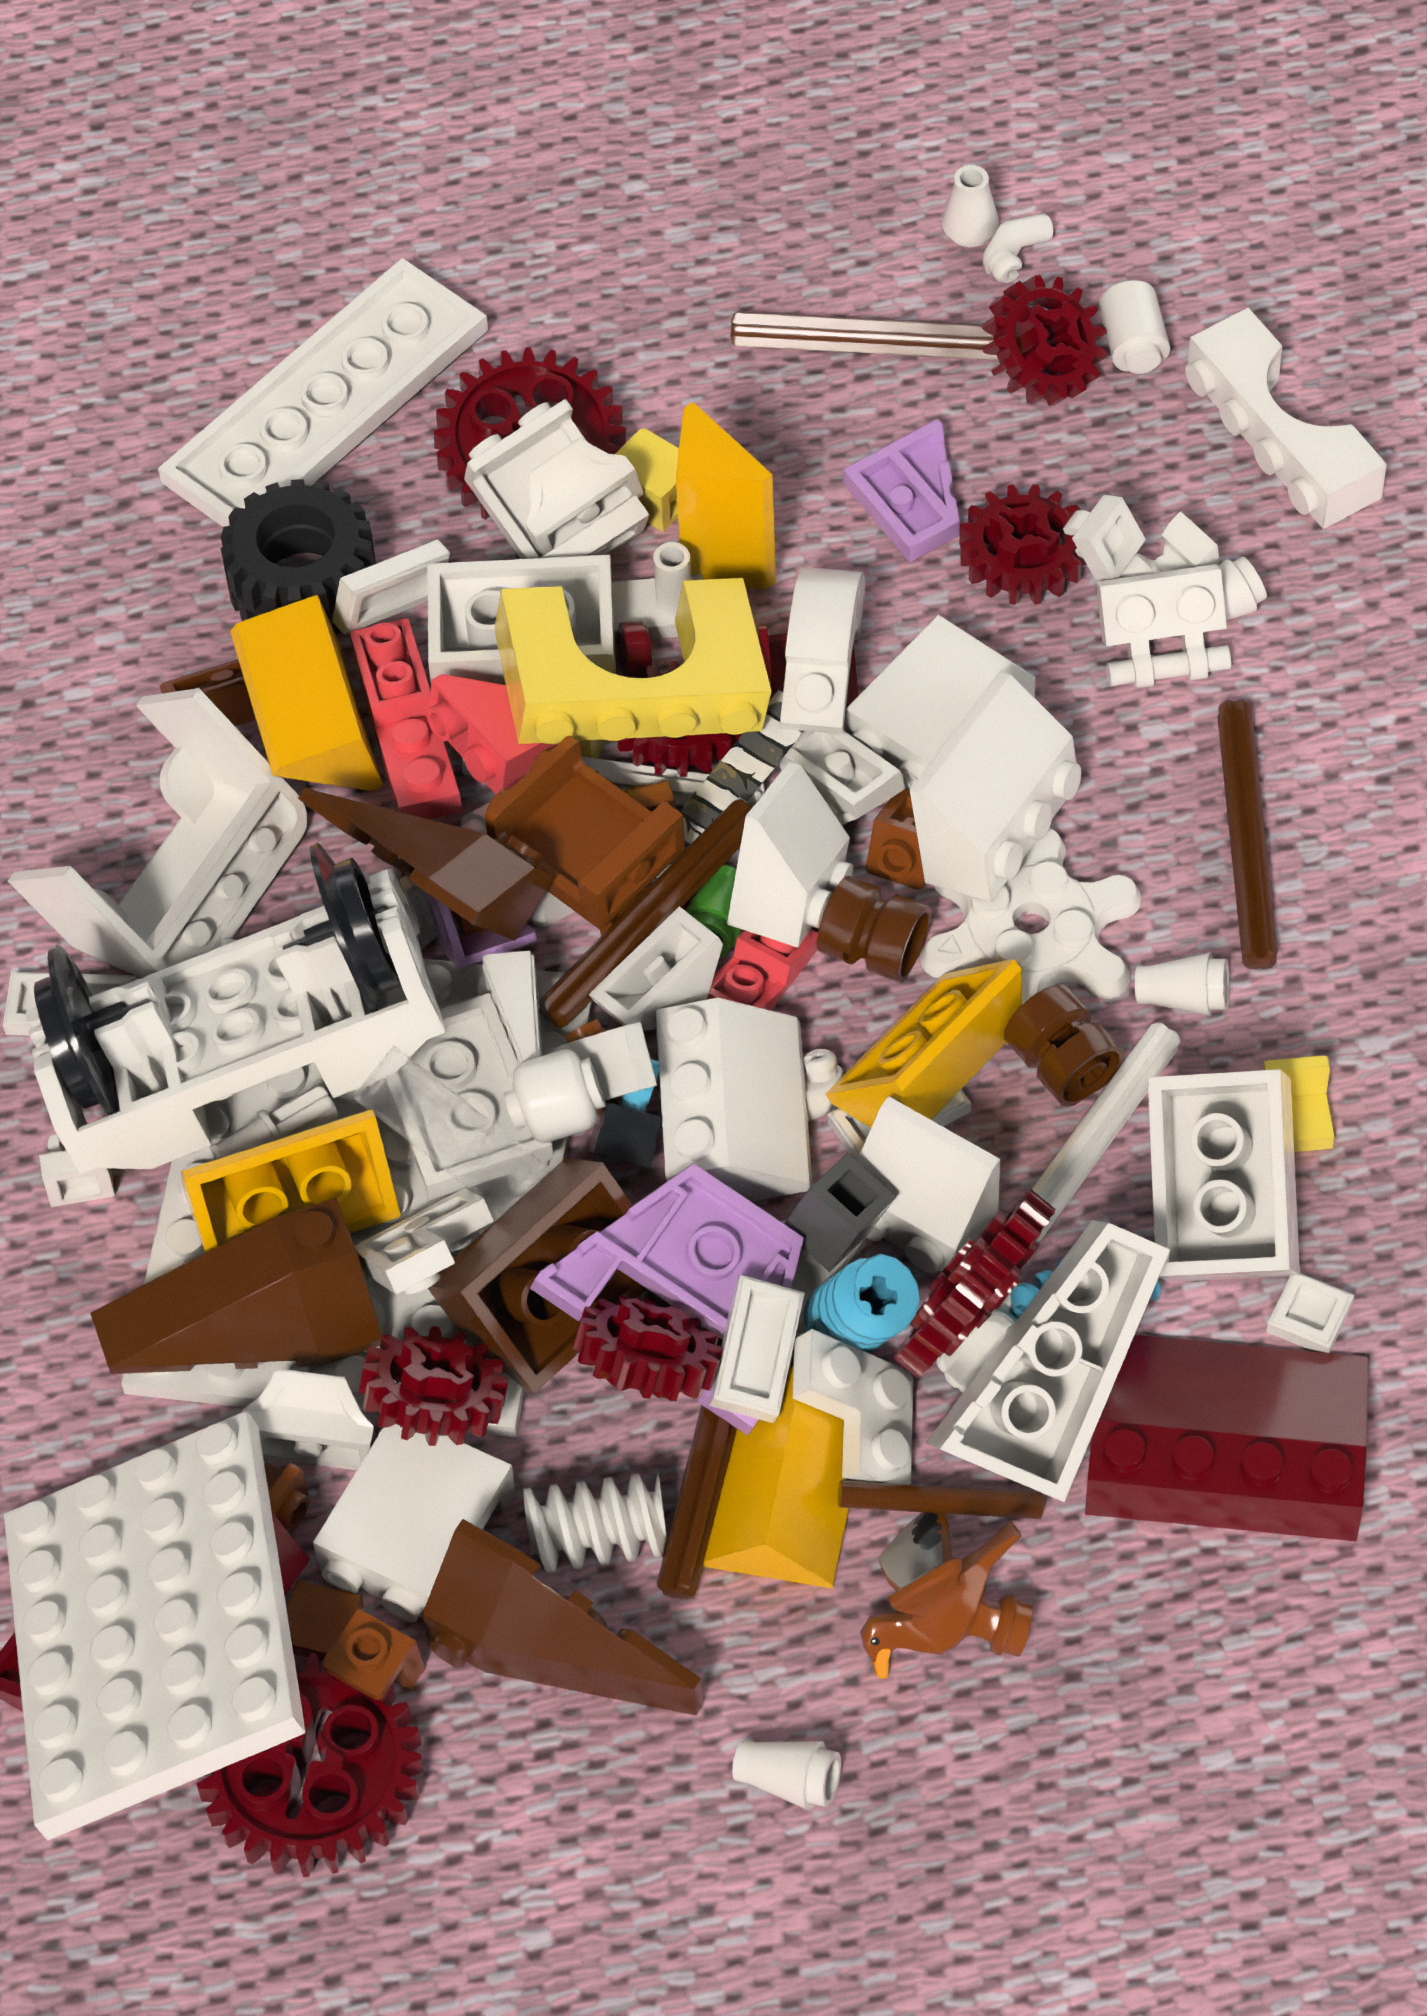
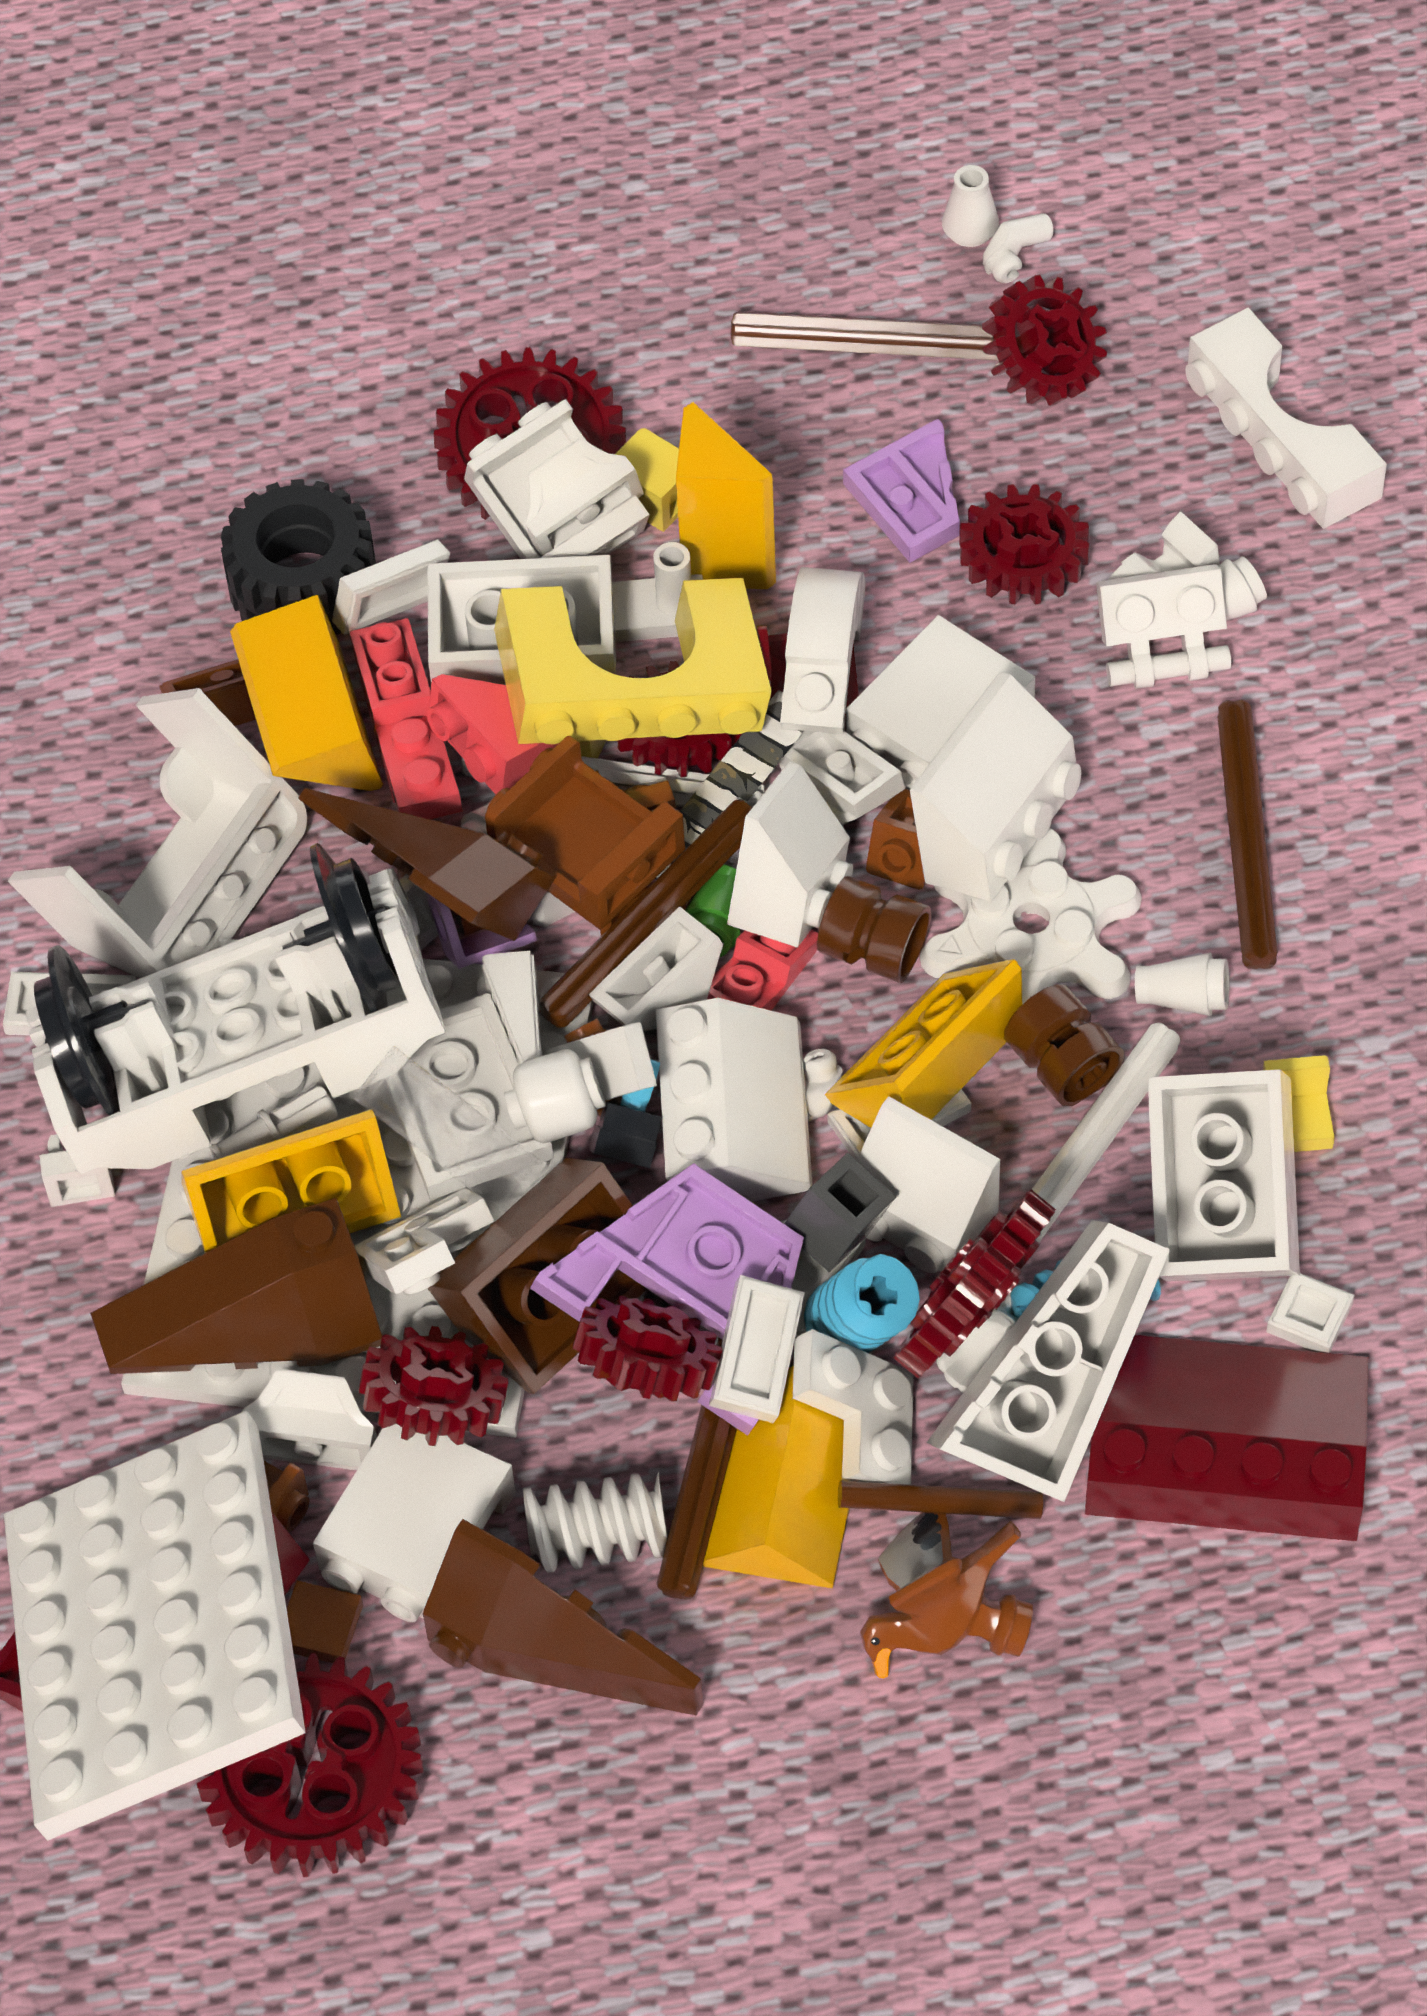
(327, 392): white plate -> none
(374, 1656): dark orange bracket -> none
(634, 648): dark red tile -> none
(793, 1771): white cone -> none
(1106, 537): white tile -> none
(1134, 326): white brick -> none

